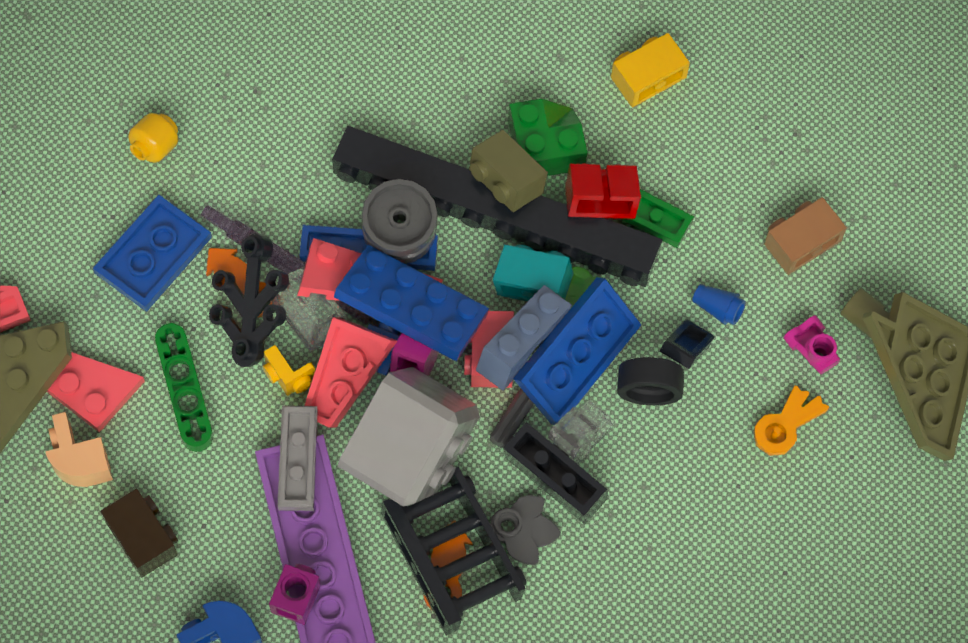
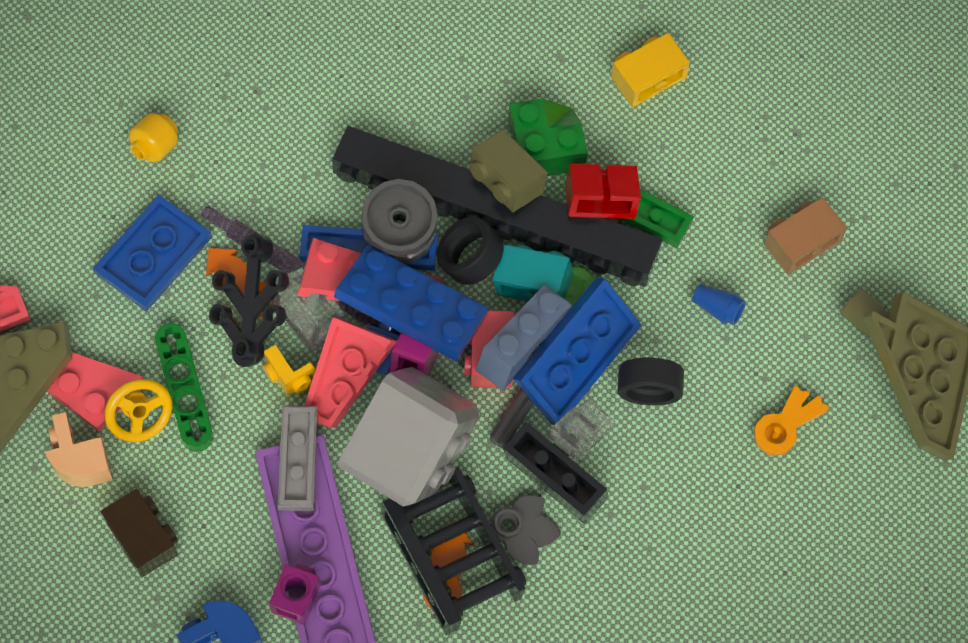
(128, 398): none -> yellow piece
(484, 260): none -> black tyre
(687, 344): black tile -> none
(809, 339): dark pink plate -> none

